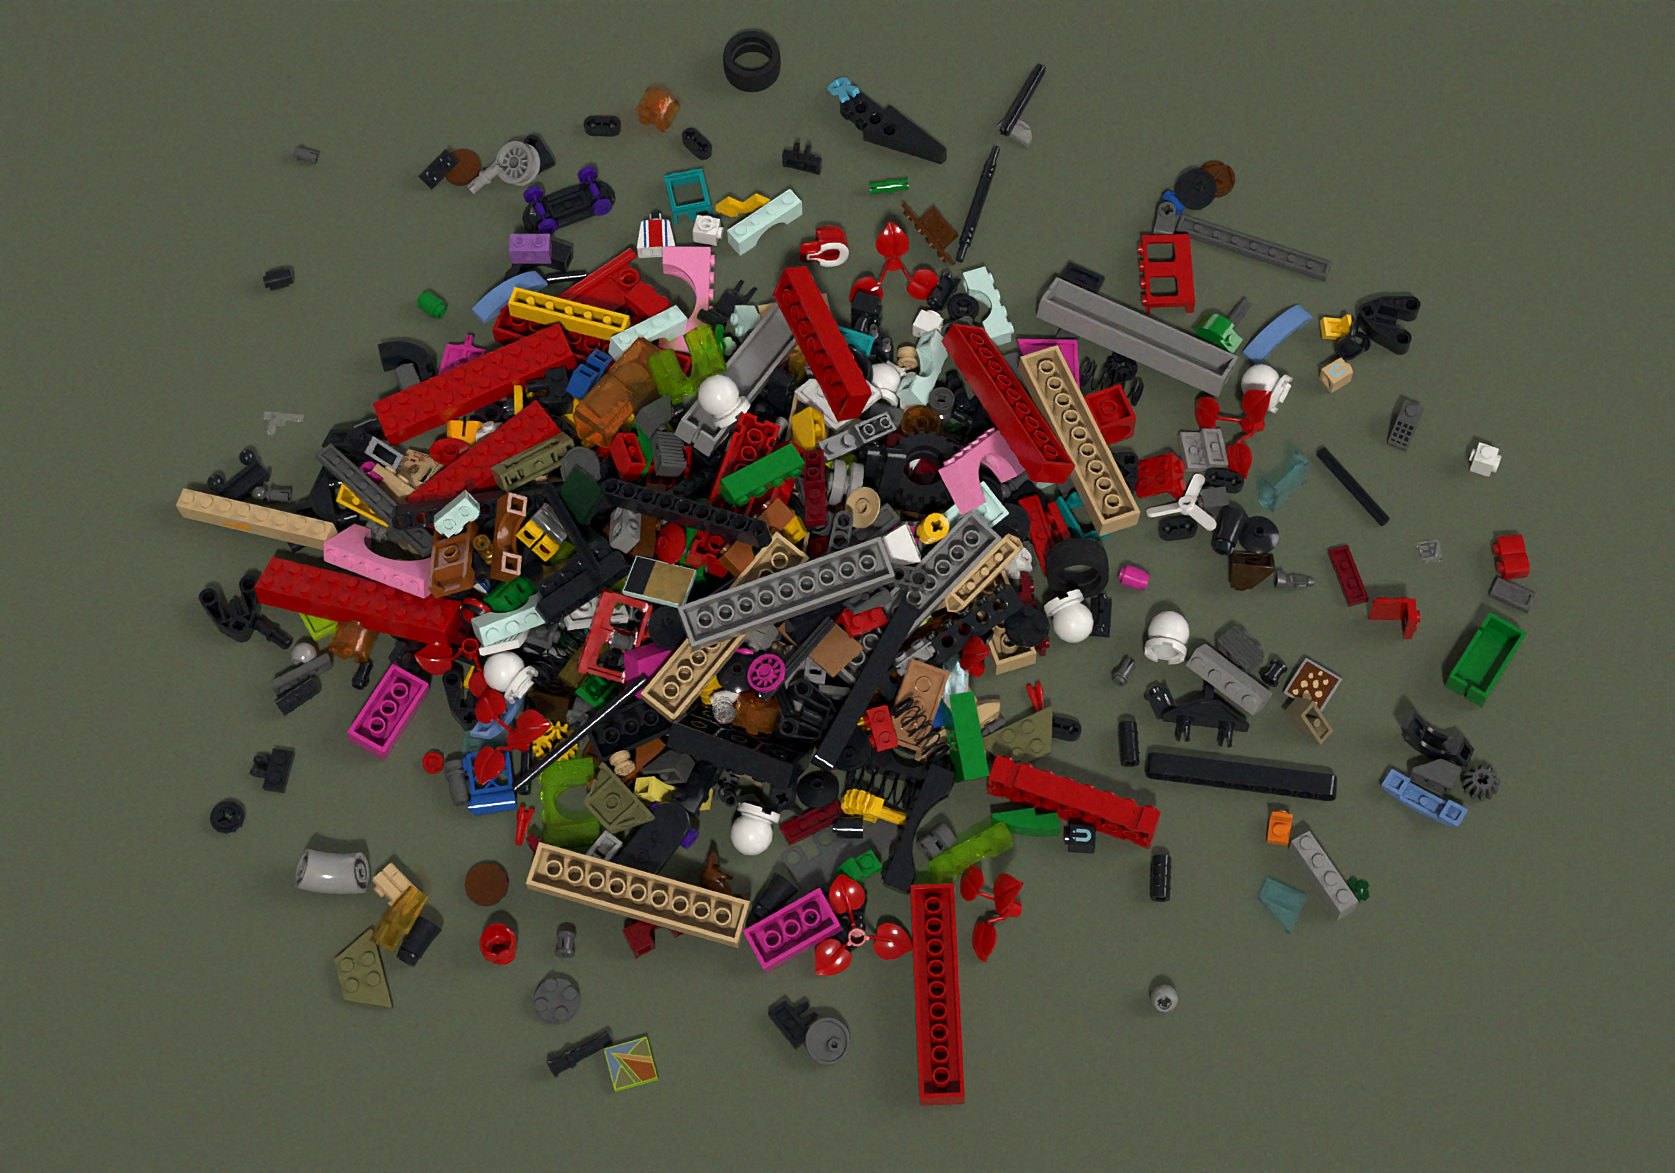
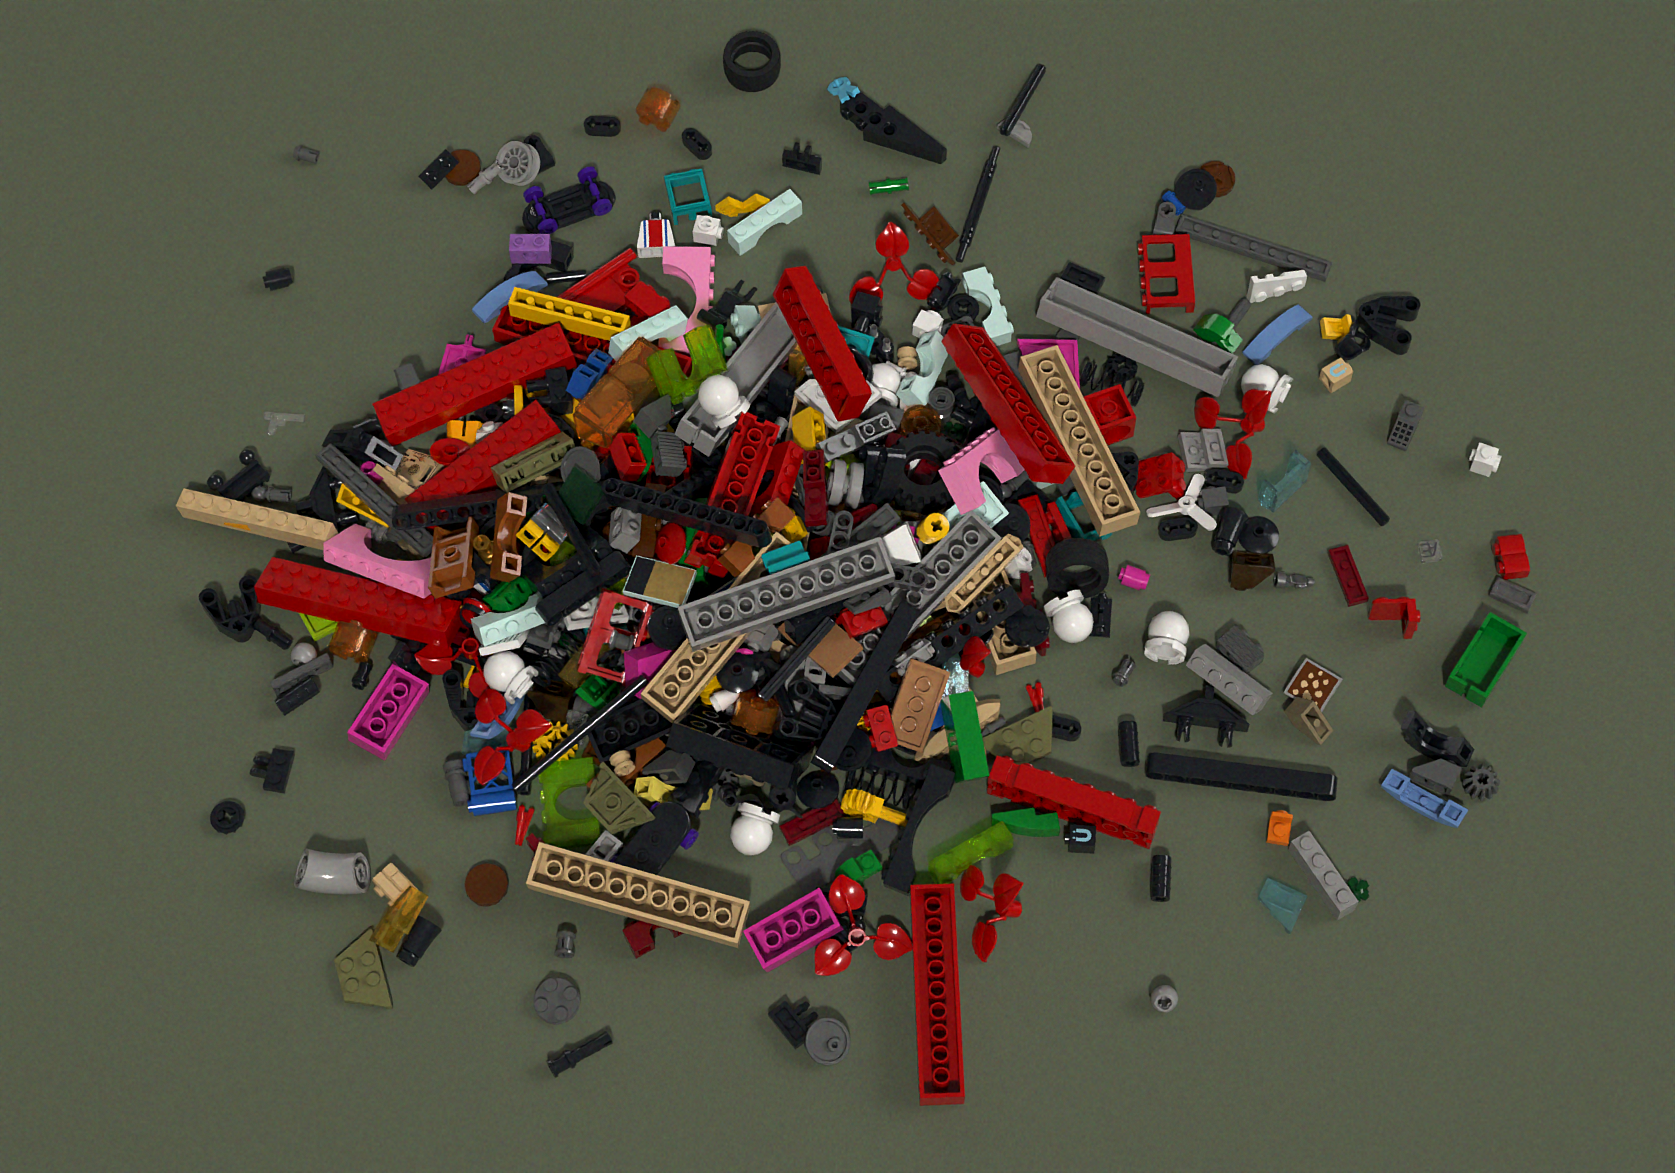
(398, 352): black arch -> none
(431, 305): green brick -> none
(433, 763): red tile -> none
(456, 514): light aqua brick -> none
(498, 944): red hair -> none
(630, 1064): tile -> none
(714, 879): reddish brown piece -> none
(723, 705): clear wheel -> none
(761, 476): green brick -> none
(766, 673): dark pink wheel -> none
(773, 897): black plant -> none
(784, 557): none -> teal panel
(828, 249): red piece -> none
(864, 506): tan dish -> none
(909, 701): black piece -> none
(941, 836): dark grey wheel -> none
(1160, 701): black bracket -> none
(1274, 672): black bush -> none
(1275, 286): none -> white wing

